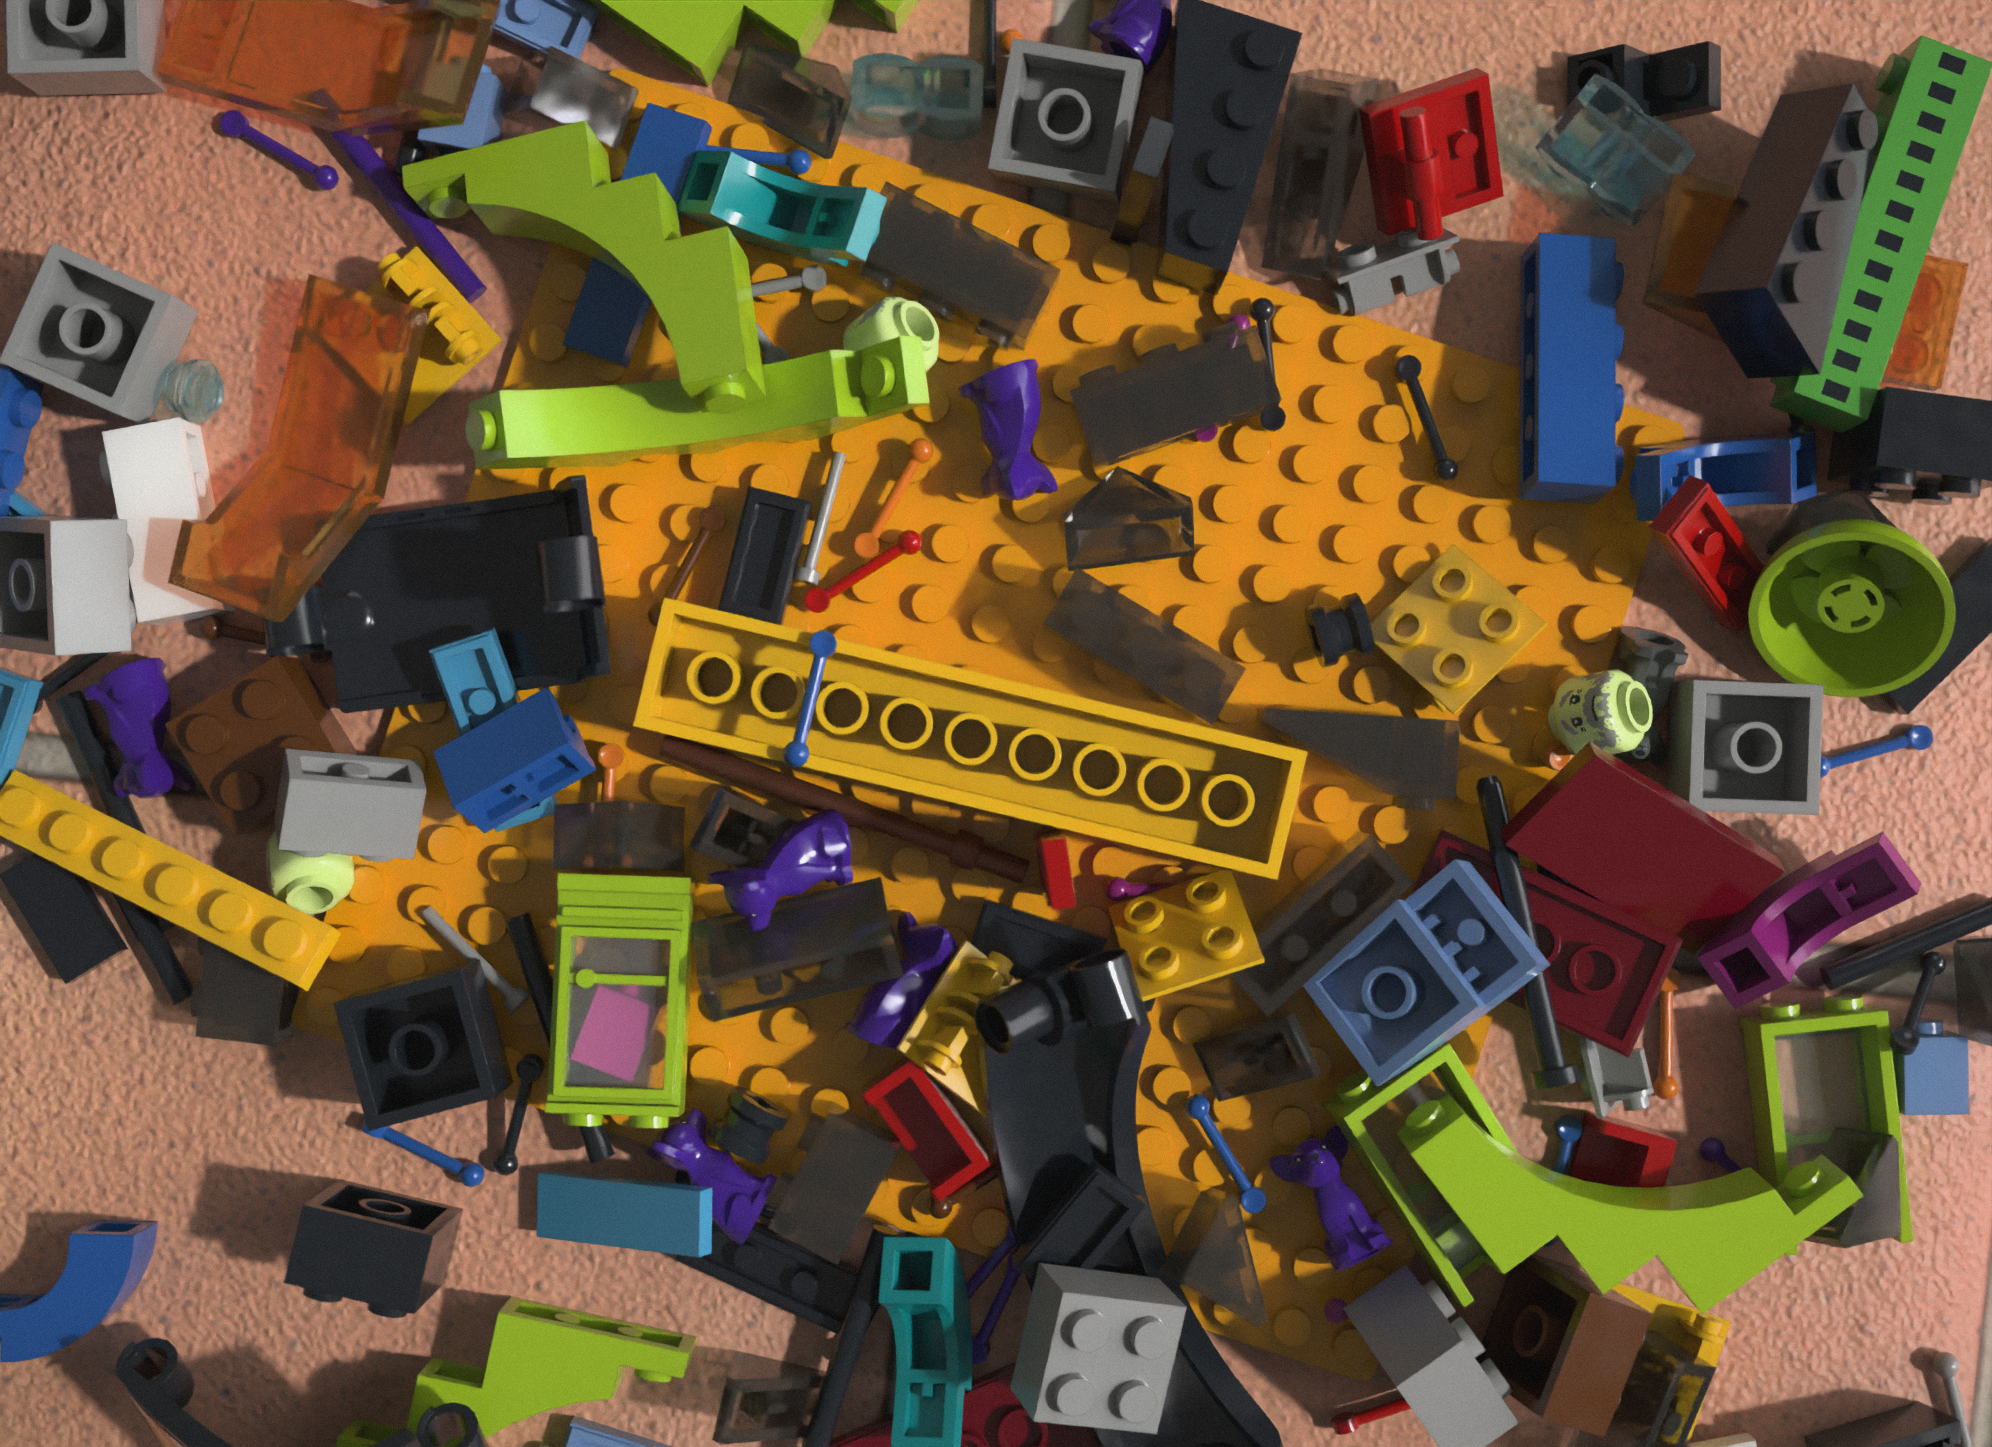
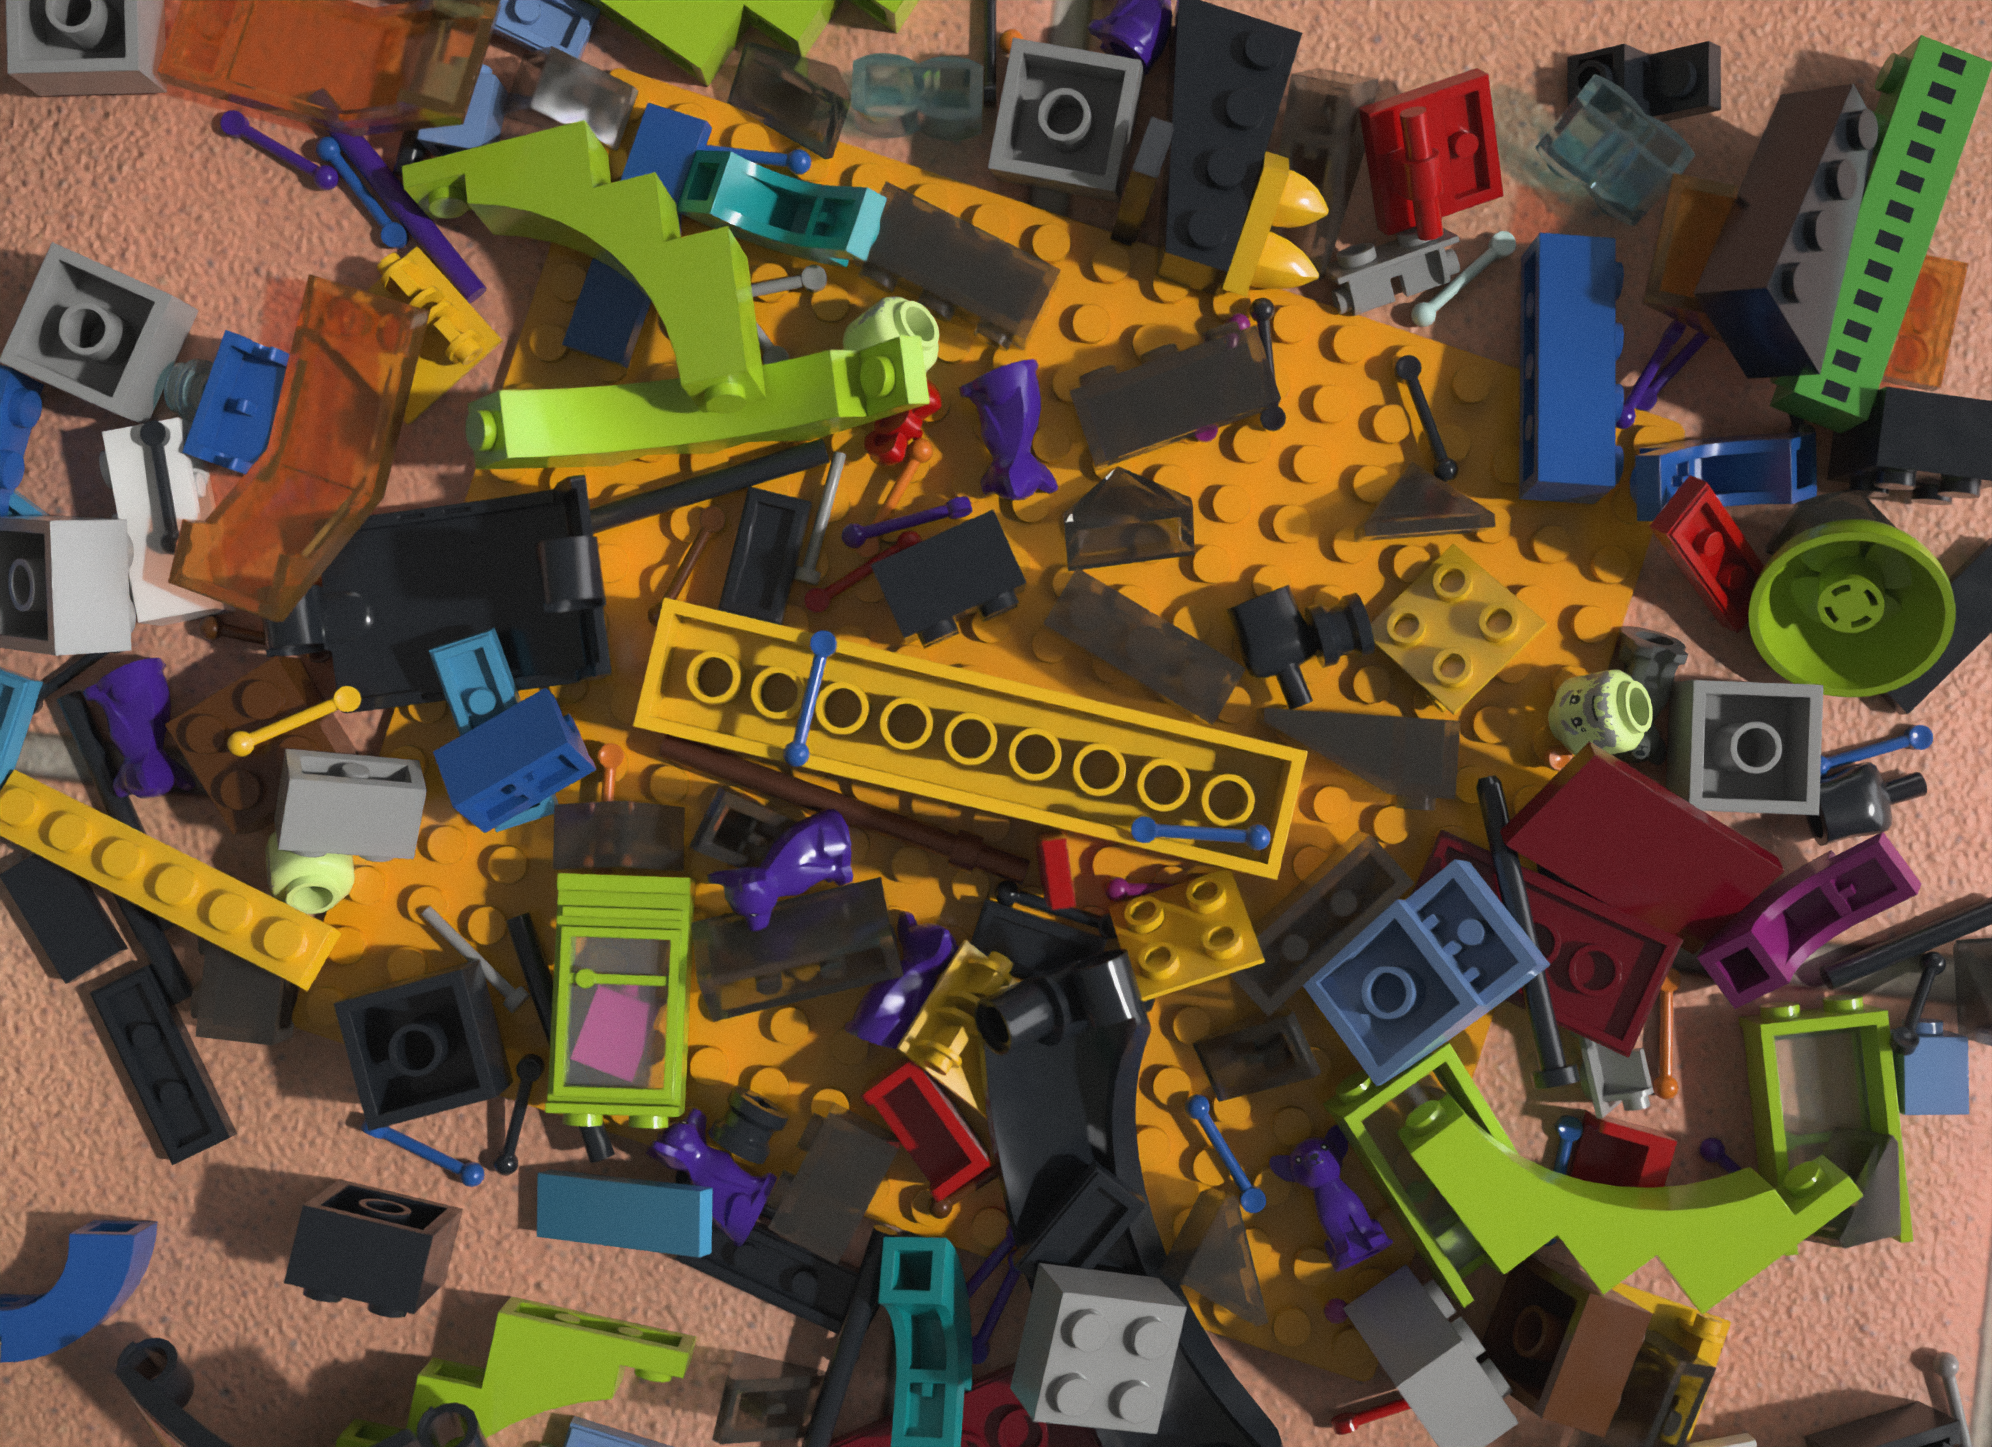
(157, 436): none -> black hinge
(163, 1064): none -> black tile
(238, 404): none -> blue hinge
(345, 699): none -> yellow hinge
(392, 233): none -> blue hinge
(708, 485): none -> black bar
(855, 535): none -> dark purple hinge
(890, 436): none -> red piece
(951, 579): none -> black brick
(1009, 893): none -> black hinge
(1145, 830): none -> blue hinge
(1264, 257): none -> yellow tile
(1275, 641): none -> black piece
(1422, 507): none -> clear smoke slope
(1499, 246): none -> light aqua hinge
(1649, 398): none -> dark purple hinge
(1668, 339): none -> dark purple hinge
(1860, 802): none -> black piece

